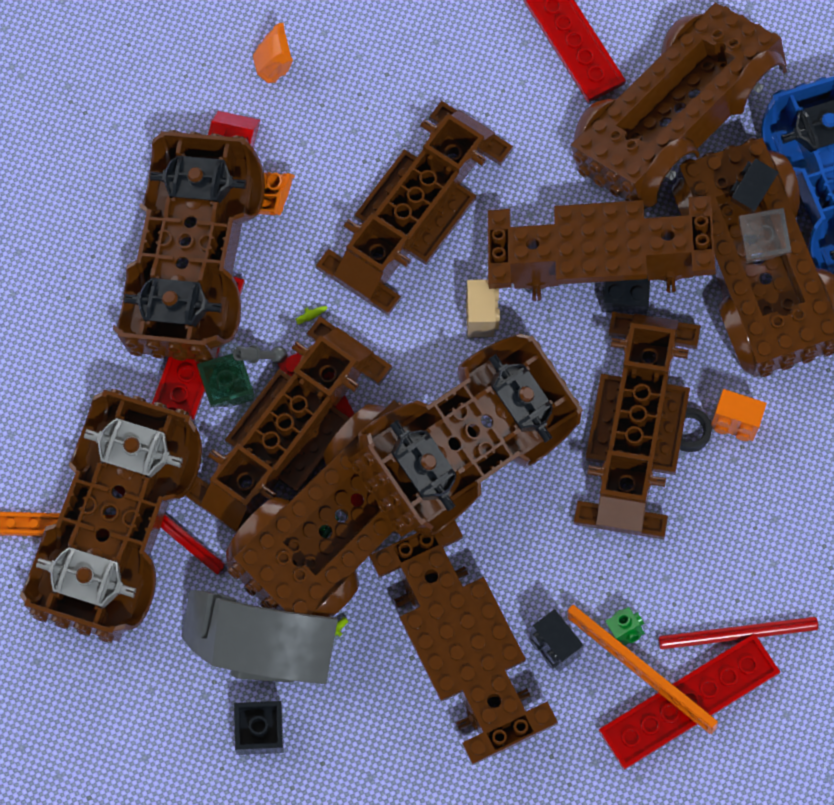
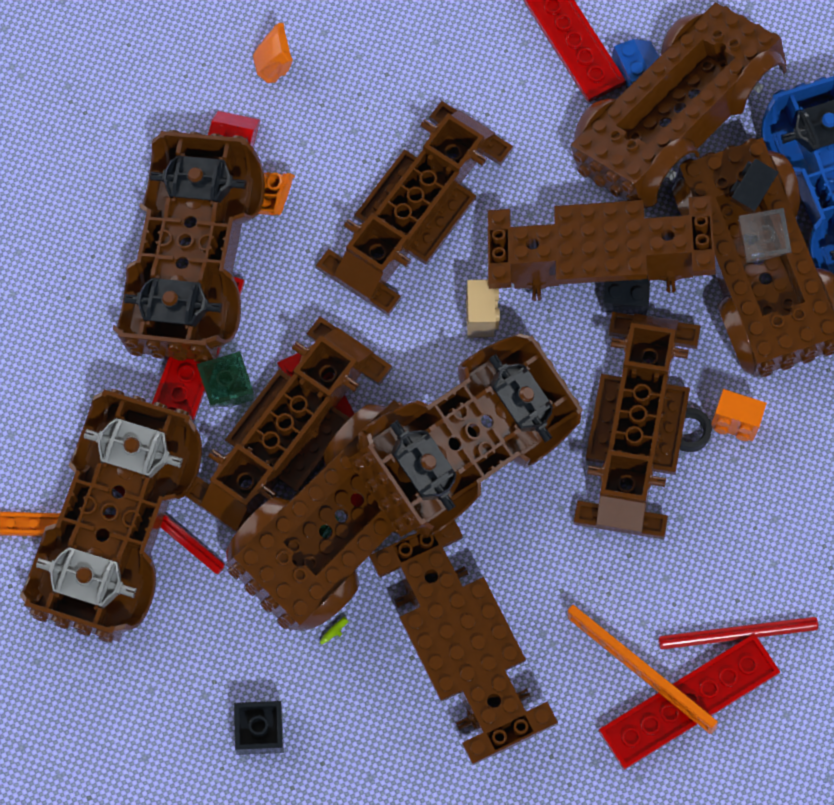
(253, 354): dark grey pin -> none
(258, 640): dark grey beam -> none
(310, 314): lime helmet -> none
(556, 641): black brick -> none
(626, 626): green brick -> none
(634, 58): none -> blue slope

